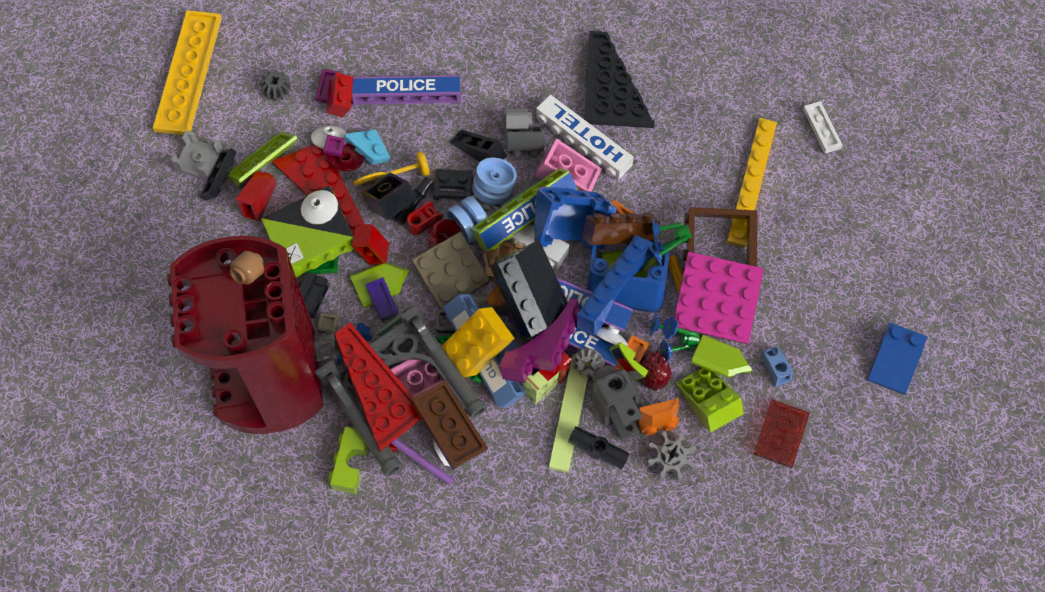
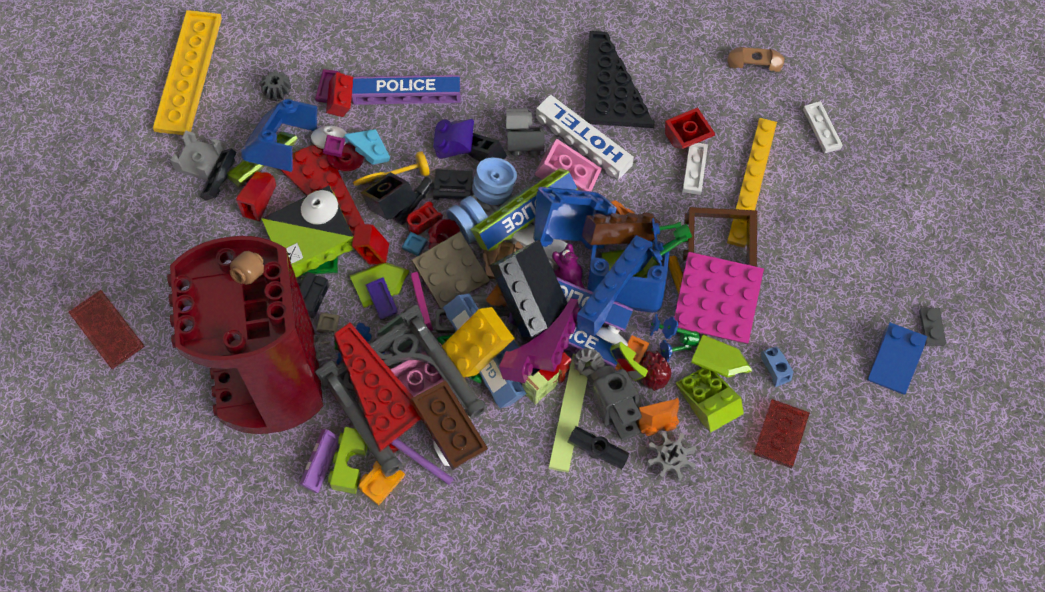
(106, 329): none -> clear red tile
(262, 143): none -> blue windscreen
(319, 461): none -> medium lavender plate
(378, 486): none -> light orange bracket
(414, 244): none -> dark azure tile
(421, 299): none -> dark pink tile
(453, 138): none -> dark purple slope
(568, 267): none -> magenta animal
(688, 129): none -> red slope
(695, 168): none -> white plate
(743, 55): none -> medium nougat piece
(932, 326): none -> dark grey plate

